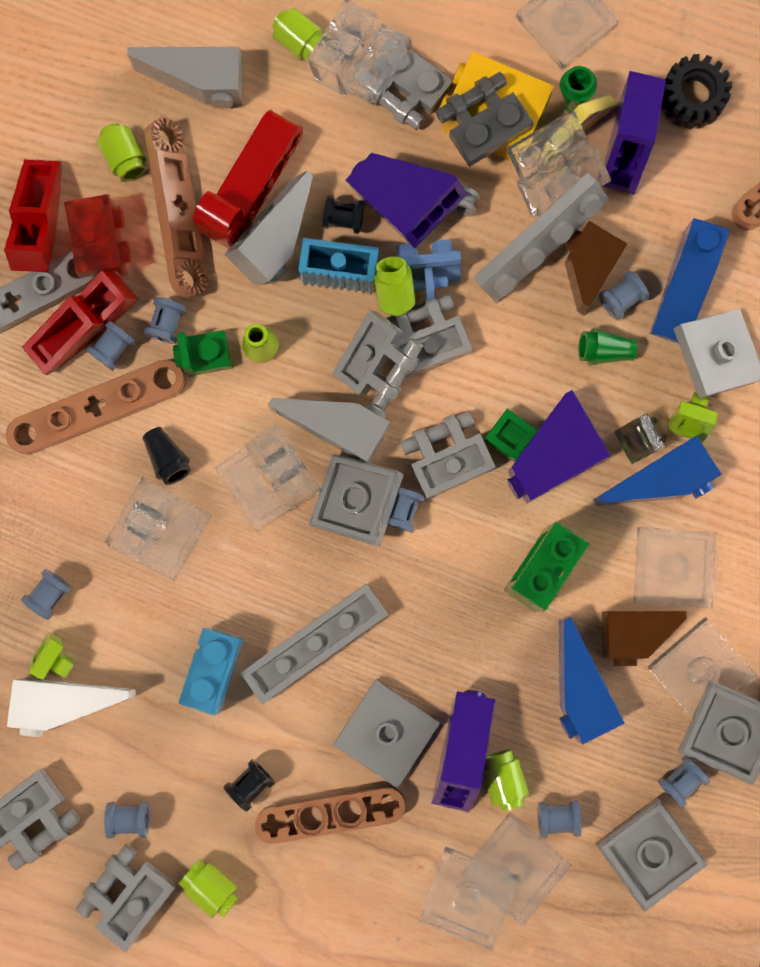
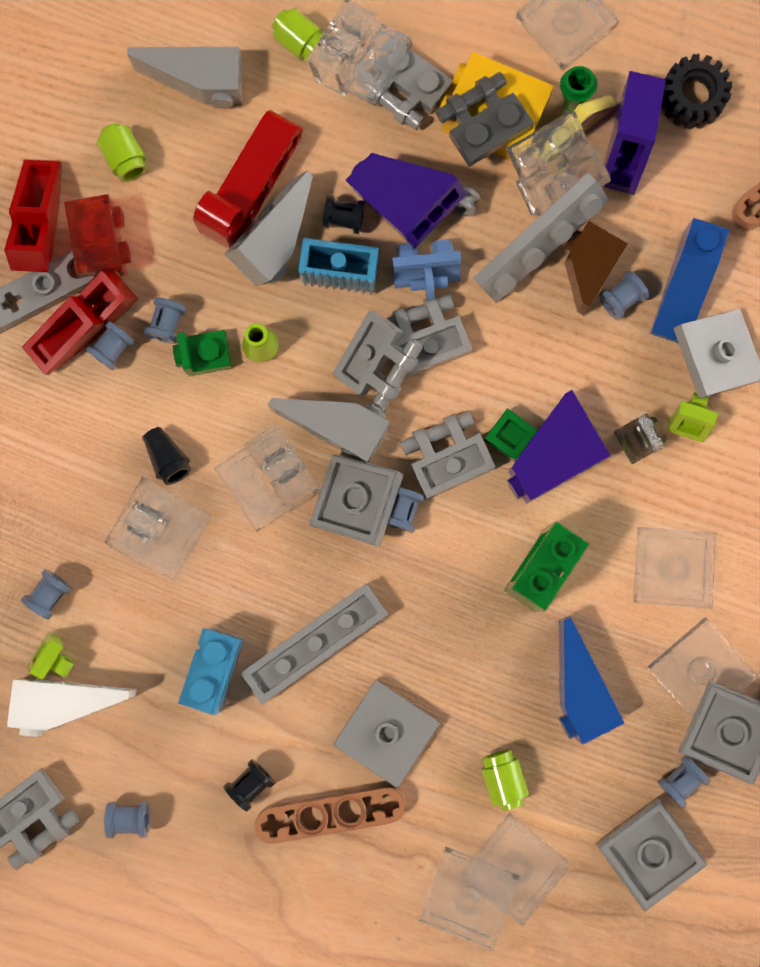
(70, 415): nougat piece -> none
(135, 905): light grey plate -> none
(178, 231): nougat piece -> none
(209, 889): lime brick -> none
(394, 286): lime brick -> none
(464, 751): dark purple slope -> none
(559, 819): sand blue bush -> none
(604, 347): green cone -> none
(636, 633): reddish brown slope -> none
(672, 476): blue slope -> none

